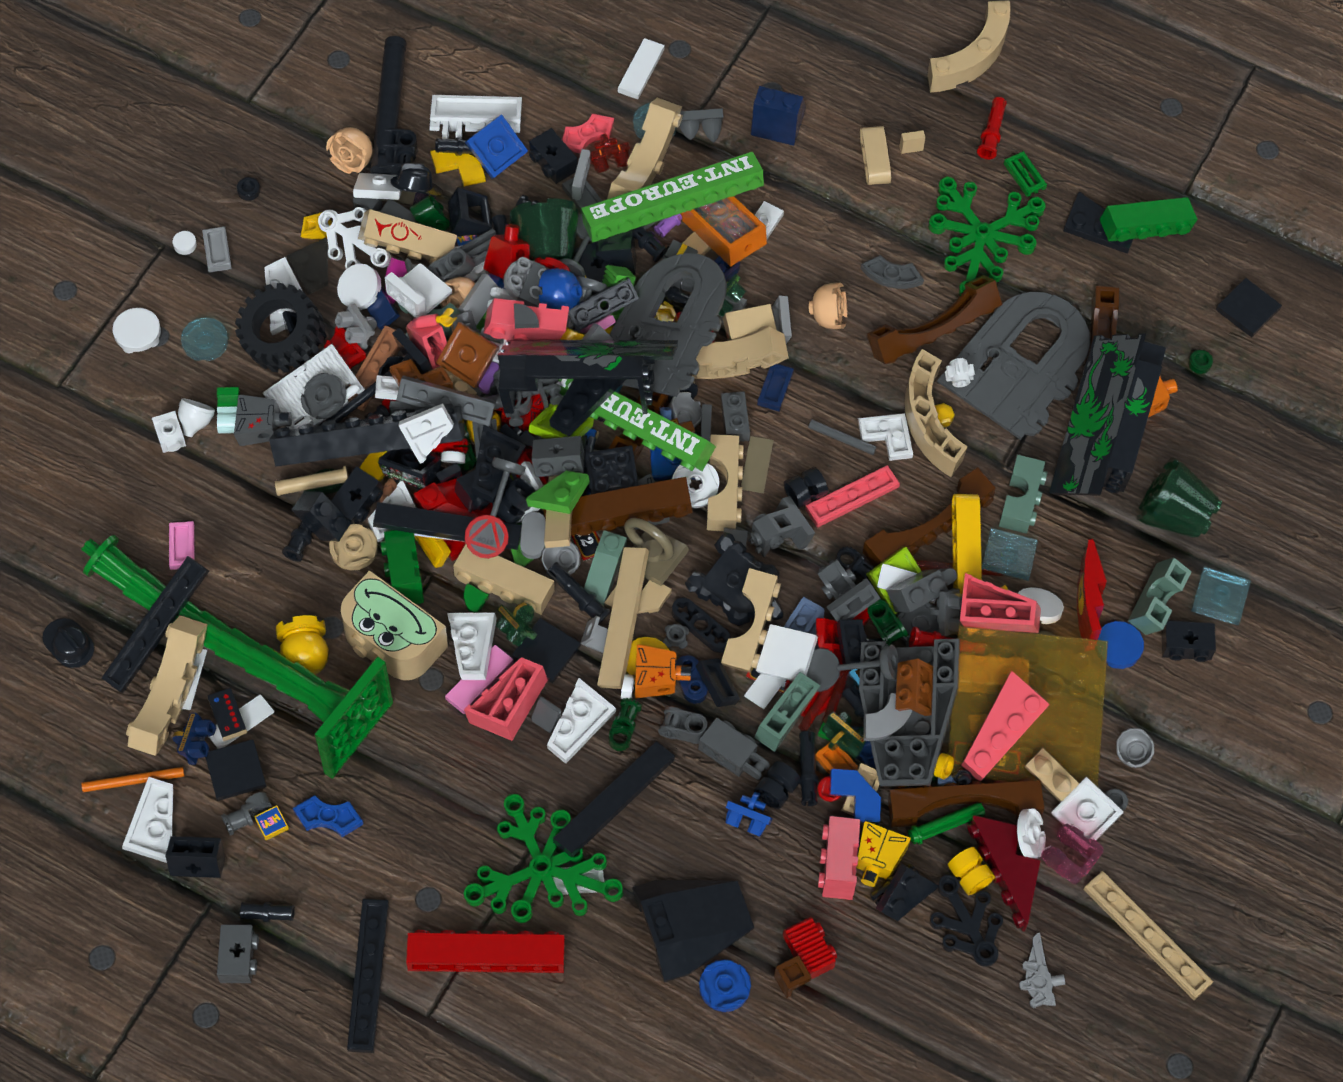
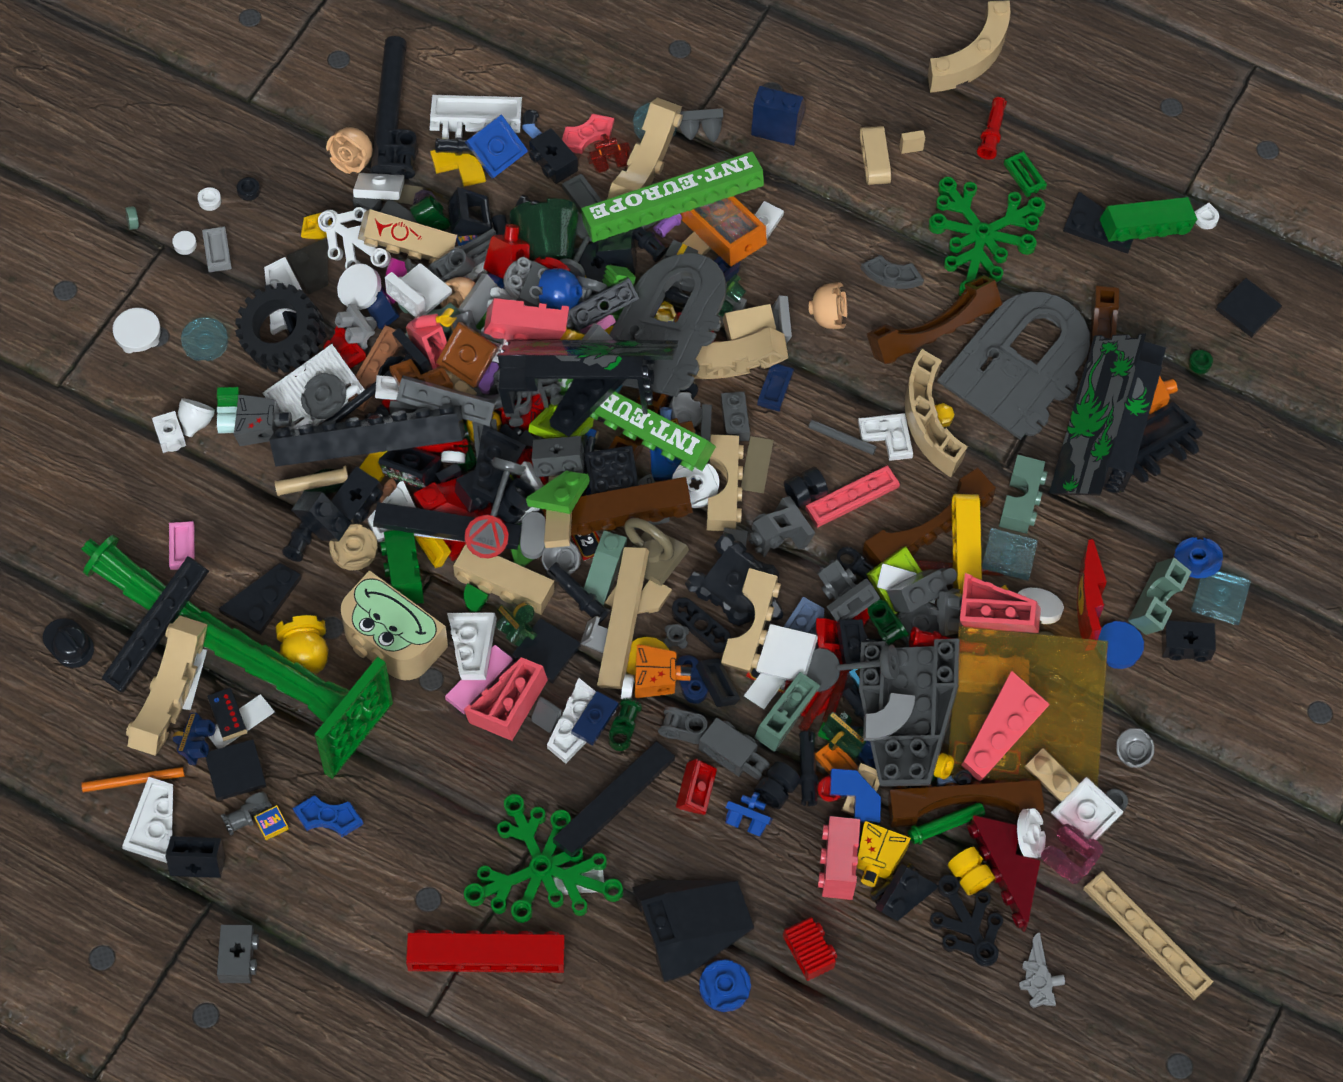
(132, 218): none -> sand green tile
(209, 198): none -> white tile
(262, 599): none -> black wing
(267, 911): black pin -> none
(368, 976): black tile -> none
(416, 178): black piece -> none
(426, 430): white wing -> none
(525, 317): dark grey tile -> none
(528, 124): none -> arm
(581, 174): light grey tile -> none
(594, 718): none -> dark blue plate
(641, 68): white tile -> none
(696, 787): none -> red slope
(791, 975): reddish brown panel -> none
(914, 686): dark orange bracket -> none
(959, 372): white gear -> none
(1163, 436): none -> black hinge
(1179, 502): clear green cone -> none
(1200, 567): none -> blue tile
(1207, 216): none -> white tile

